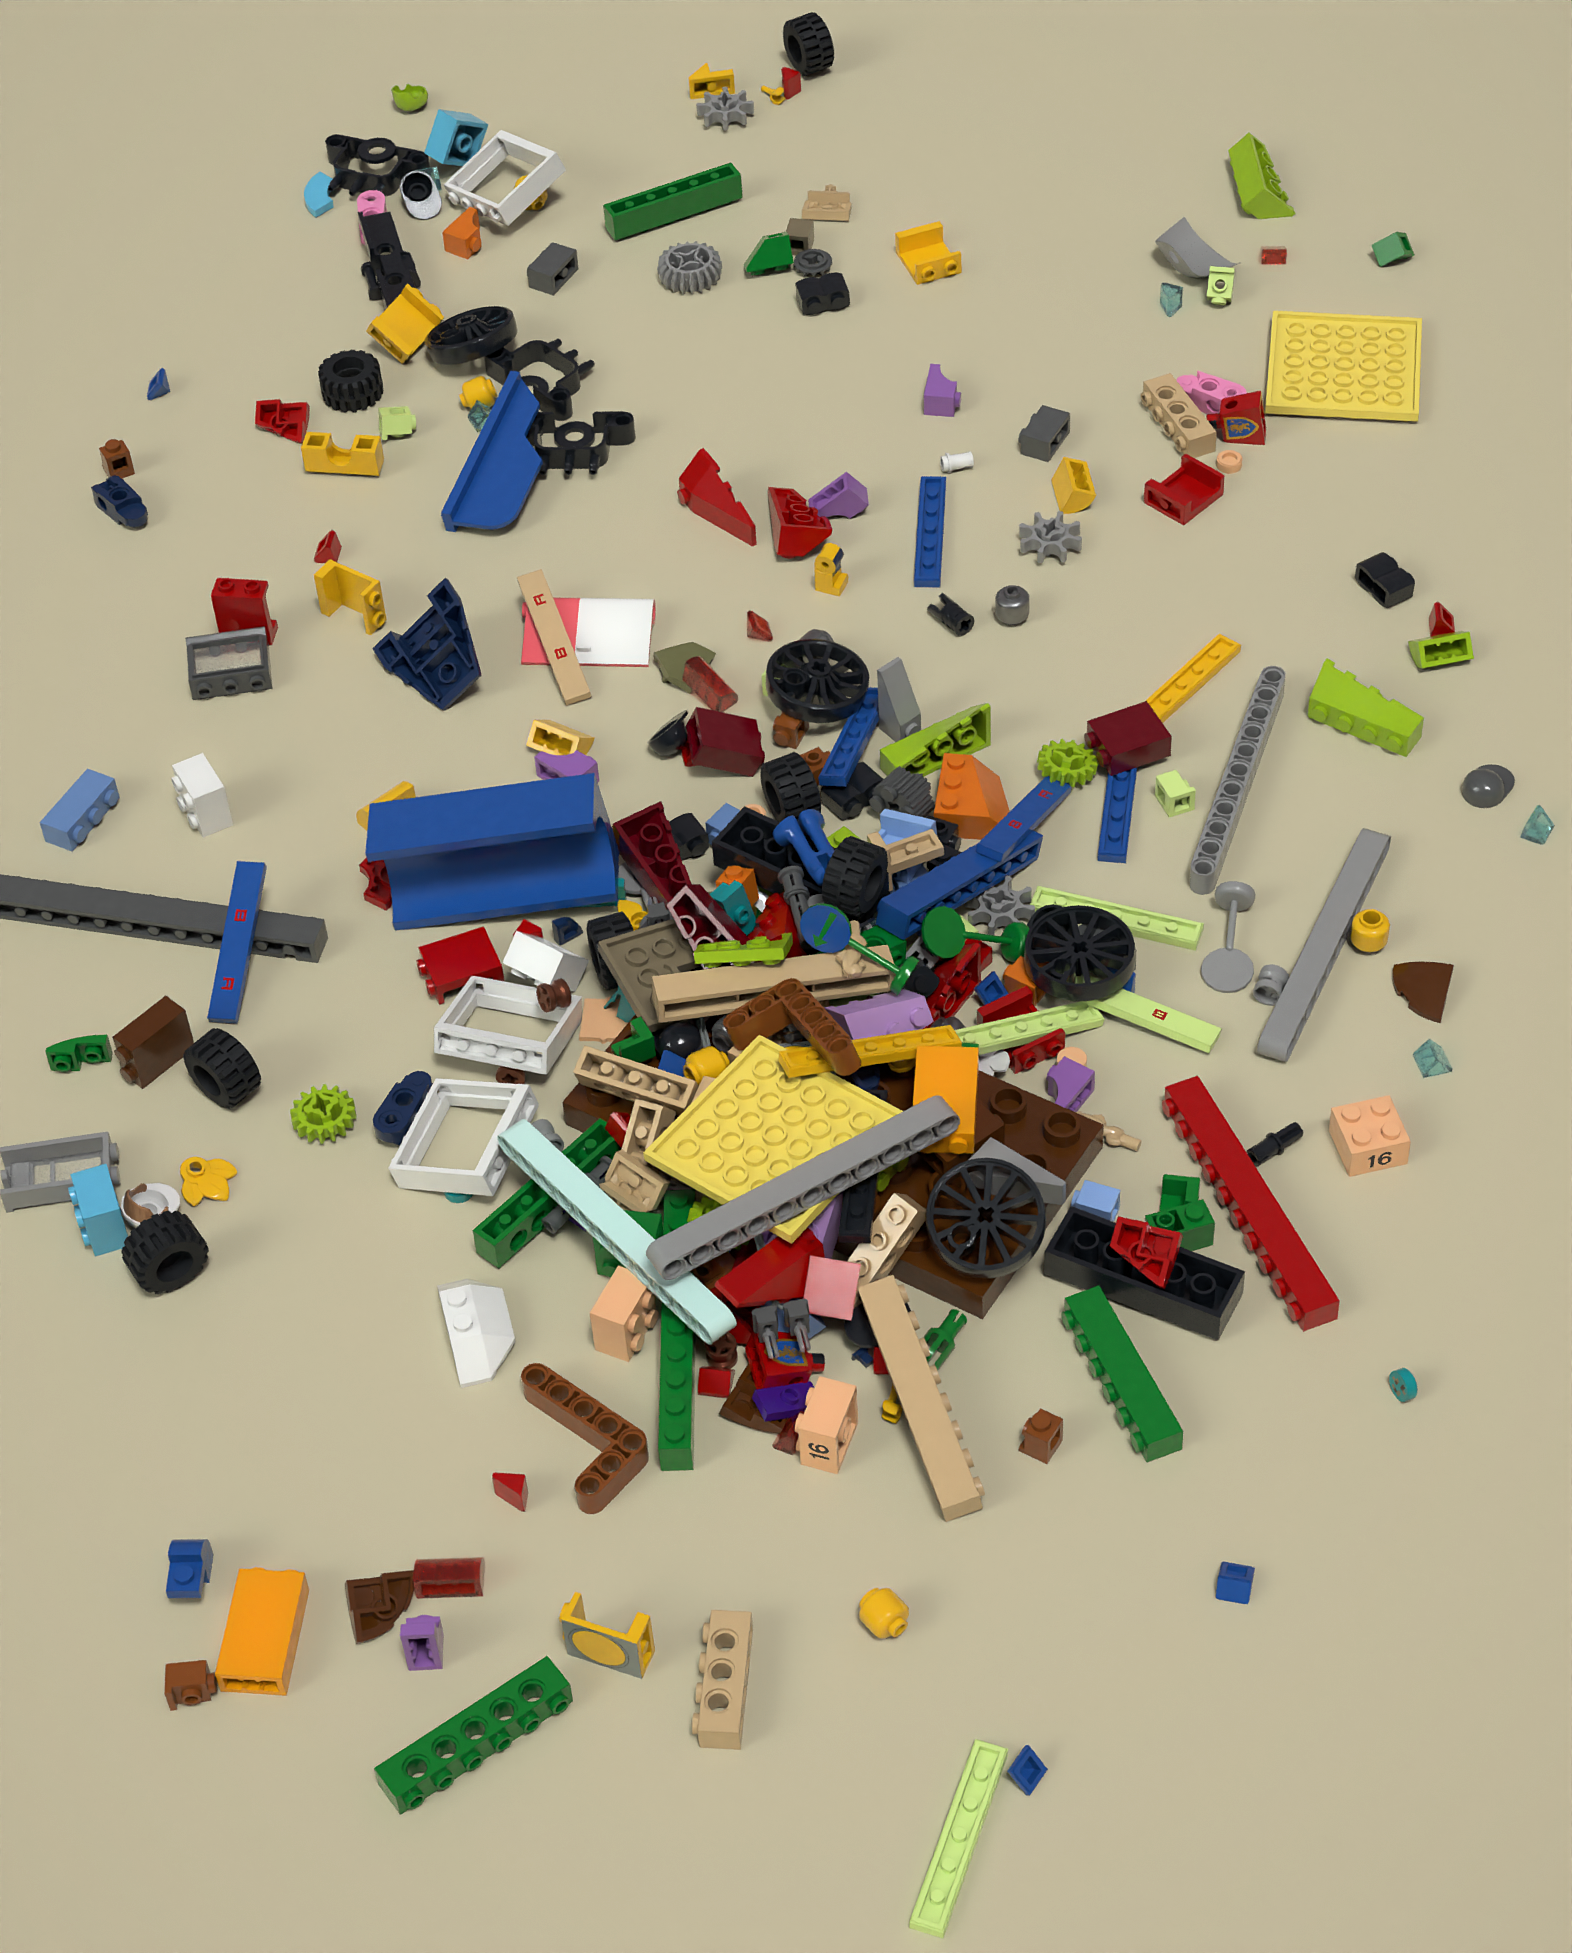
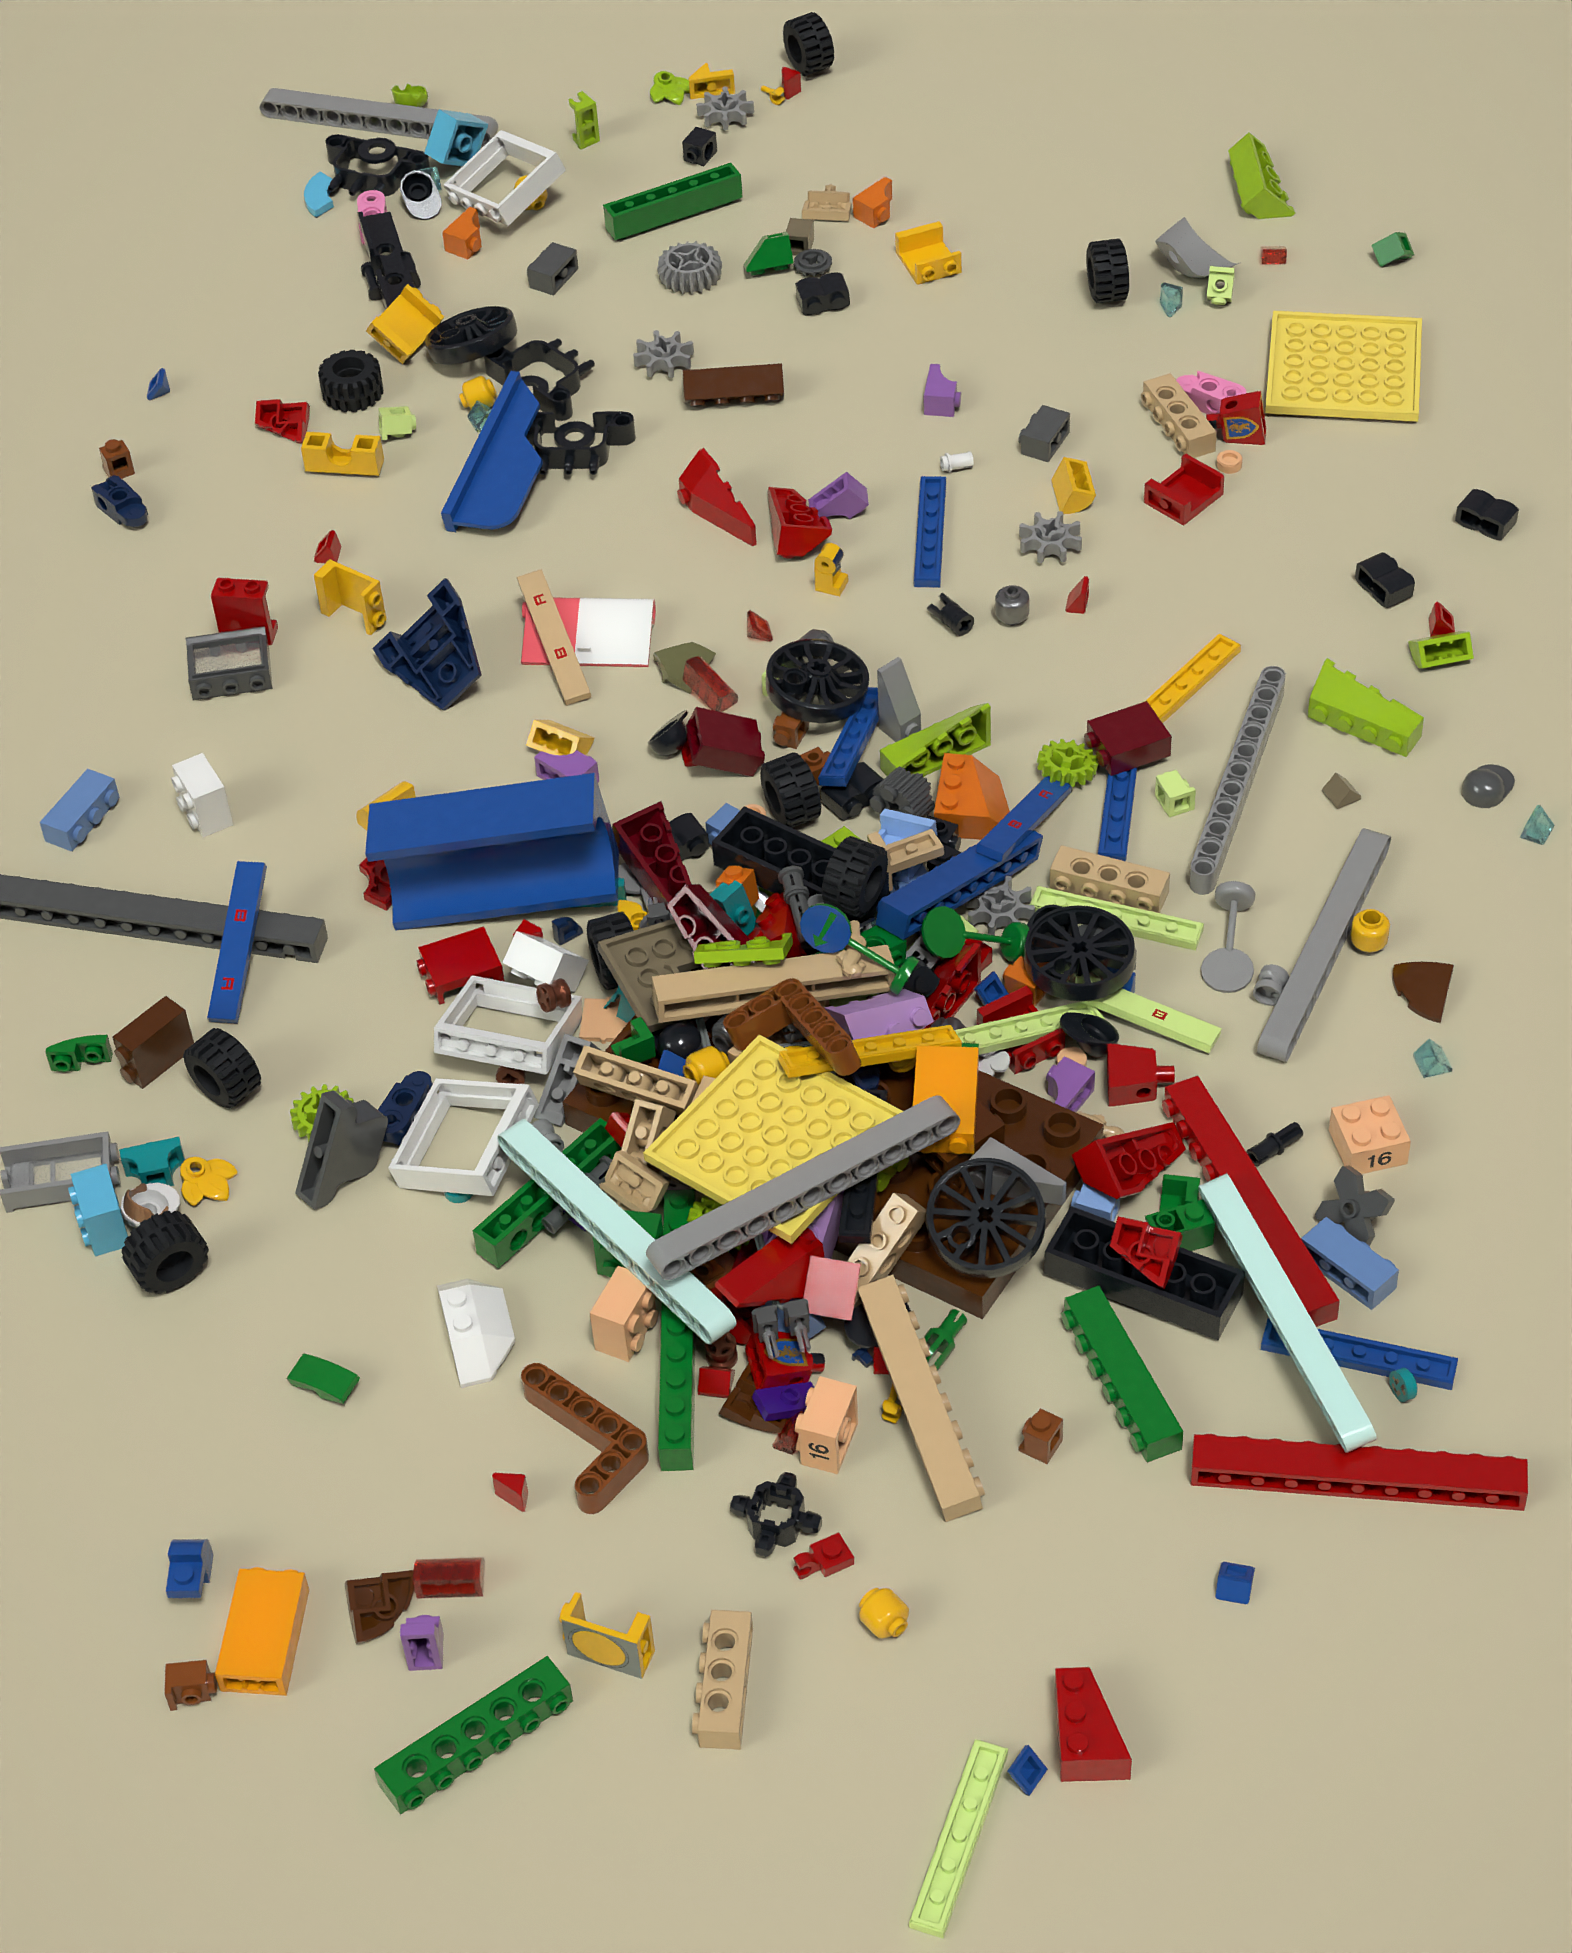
(153, 1161): none -> teal brick
(323, 1377): none -> green slope
(340, 1147): none -> dark grey brick
(356, 114): none -> light grey beam
(561, 1080): none -> light grey slope
(586, 121): none -> lime hinge
(663, 354): none -> light grey gear
(669, 87): none -> lime plate
(699, 146): none -> black brick
(733, 383): none -> reddish brown slope
(766, 1533): none -> black piece
(792, 832): blue piece -> none
(825, 1555): none -> red plate
(873, 203): none -> orange arch
(1078, 597): none -> red slope
(1086, 1730): none -> red wedge
(1090, 1032): none -> black cap
(1107, 270): none -> black tyre
(1109, 879): none -> tan brick
(1129, 1160): none -> red wedge
(1134, 1074): none -> red torso
(1288, 1314): none -> light aqua beam
(1340, 791): none -> dark tan slope
(1351, 1263): none -> medium blue brick
(1355, 1205): none -> dark grey plant
(1361, 1473): none -> red brick
(1376, 1357): none -> blue tile
(1488, 515): none -> black brick

